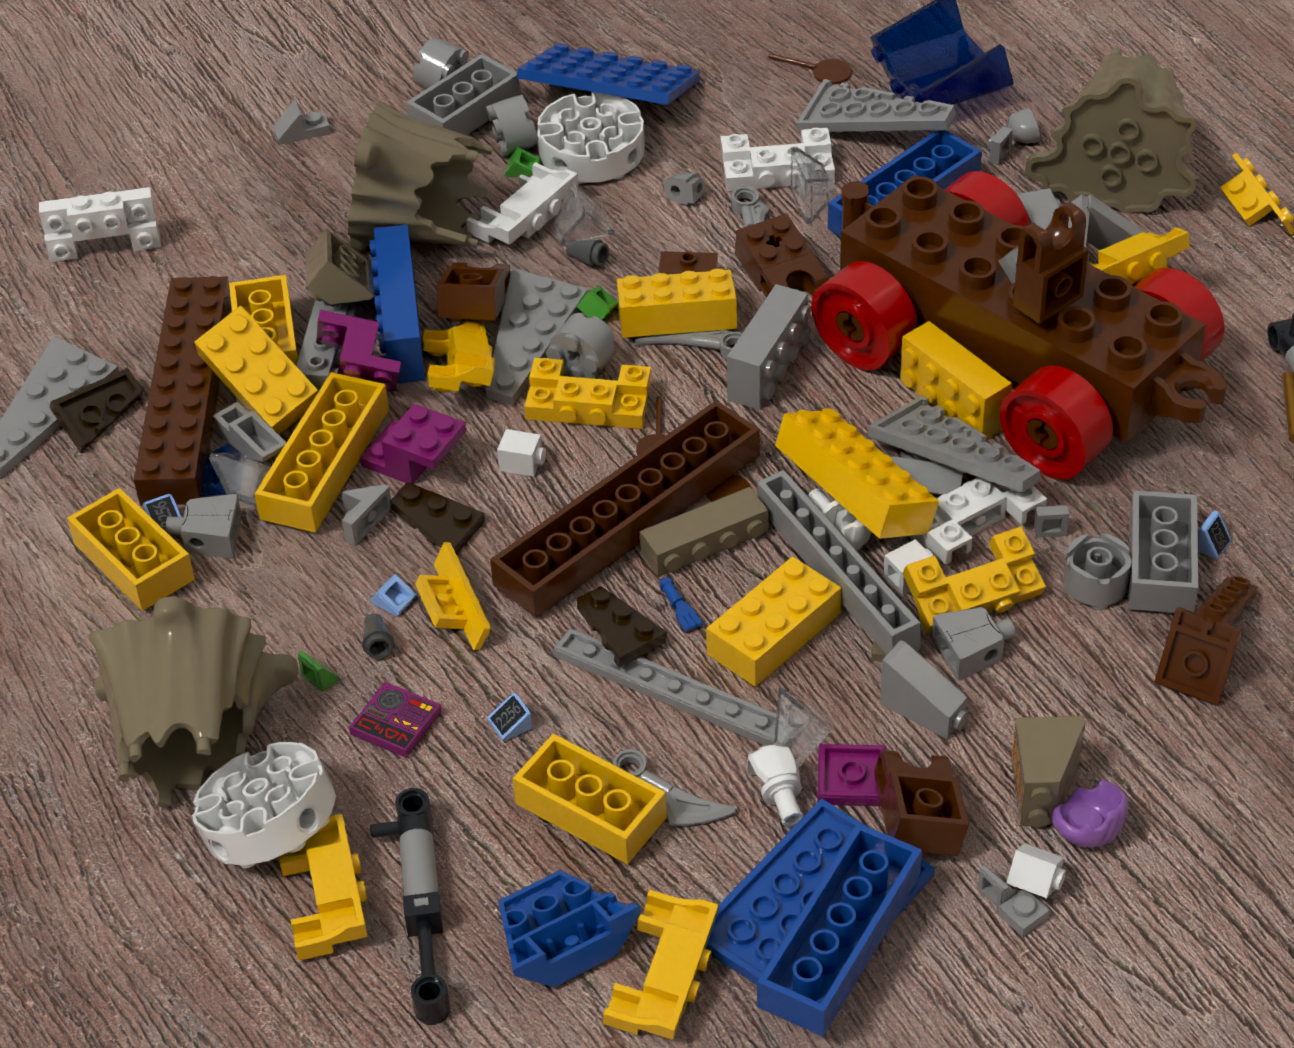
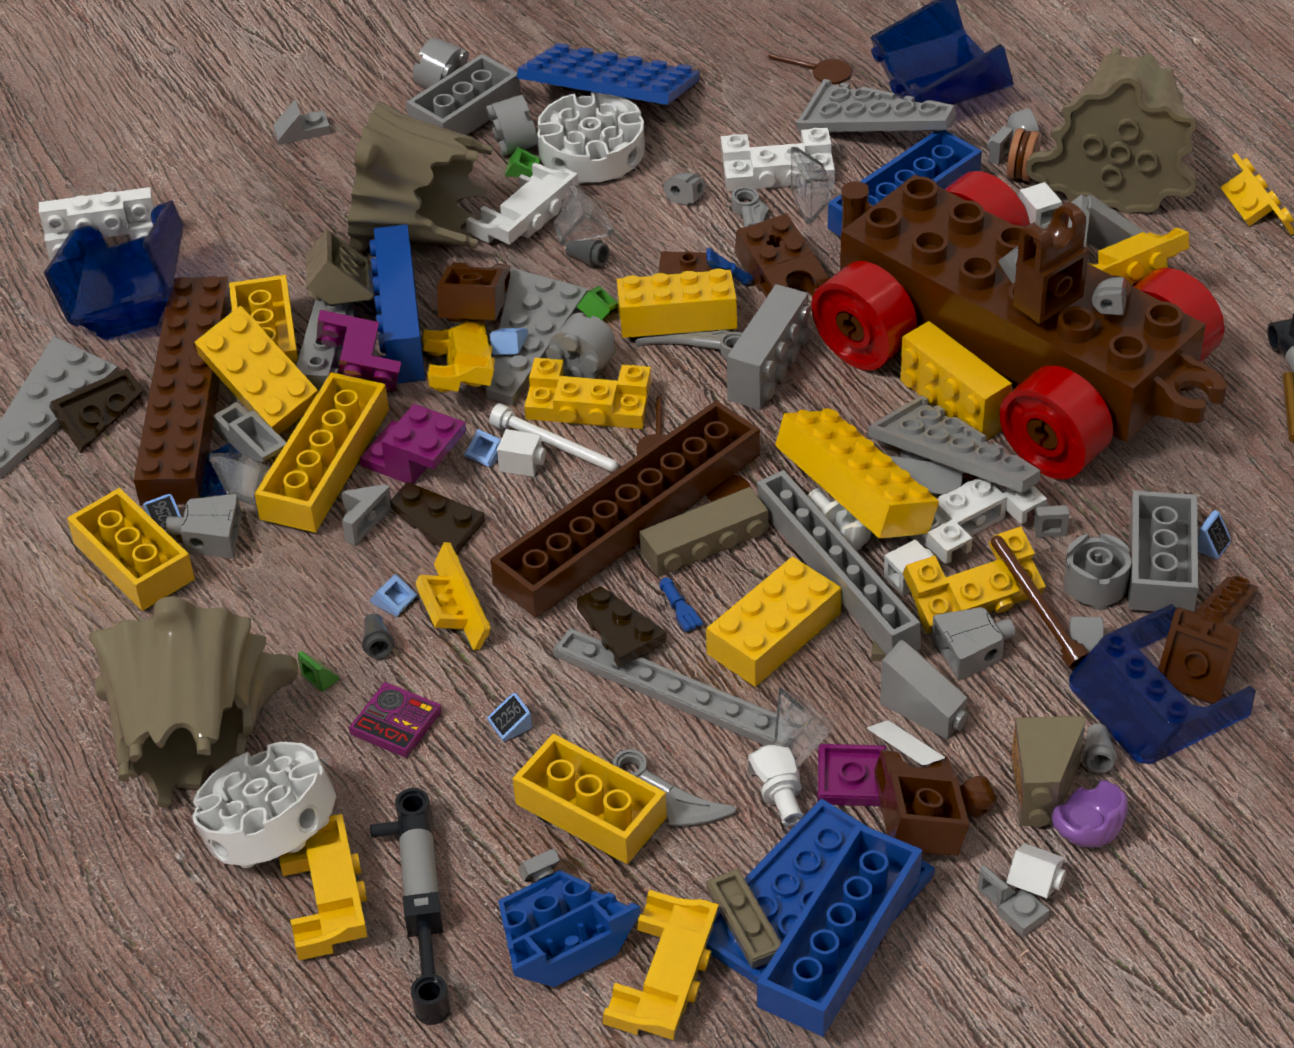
(118, 285): none -> clear blue windscreen
(483, 448): none -> light blue slope
(503, 417): none -> white piece
(508, 340): none -> light blue slope
(539, 866): none -> light grey plate
(718, 262): none -> blue piece
(744, 917): none -> dark tan tile
(905, 742): none -> white sticker
(978, 796): none -> reddish brown piece
(1022, 146): none -> nougat head
(1039, 203): none -> white brick
(1072, 651): none -> reddish brown piece
(1086, 630): none -> light grey slope
(1099, 749): none -> light grey cone
(1110, 296): none -> light grey piece
(1137, 699): none -> clear blue windscreen

